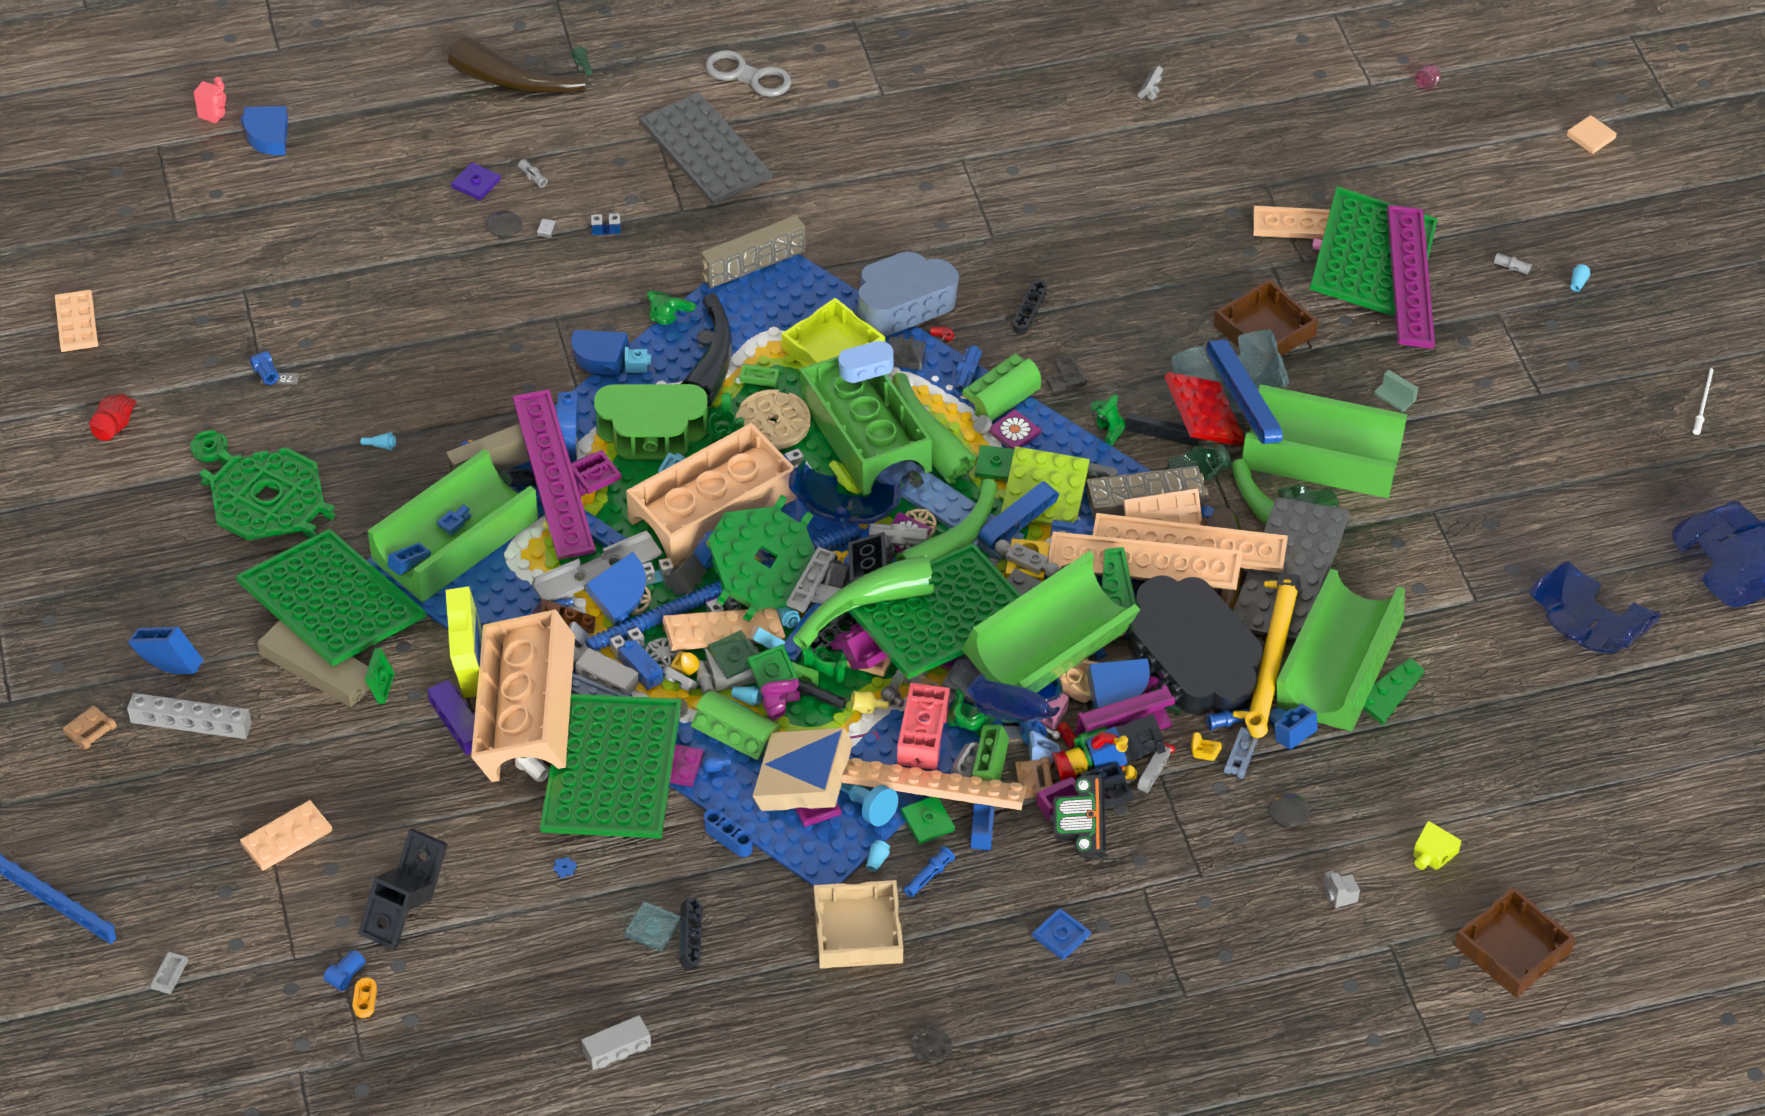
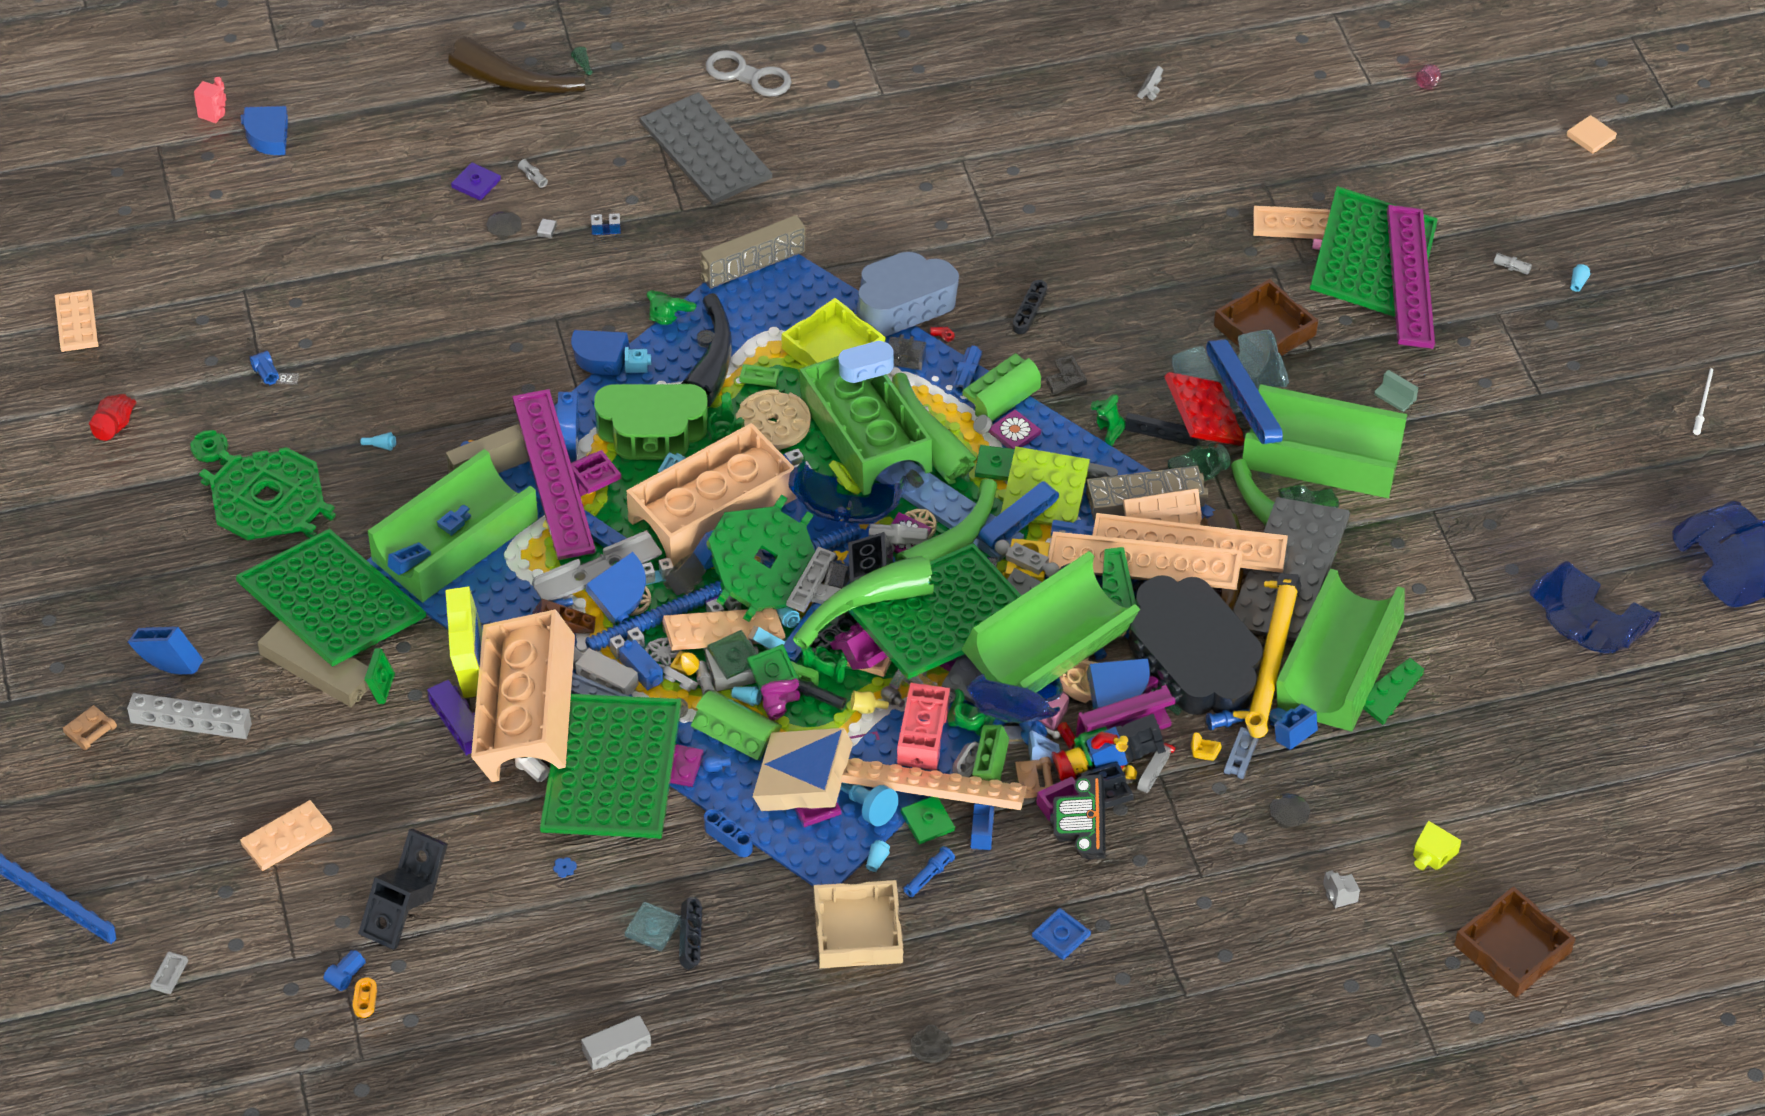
(518, 477): black plate -> none
(580, 634): flat silver piece -> none

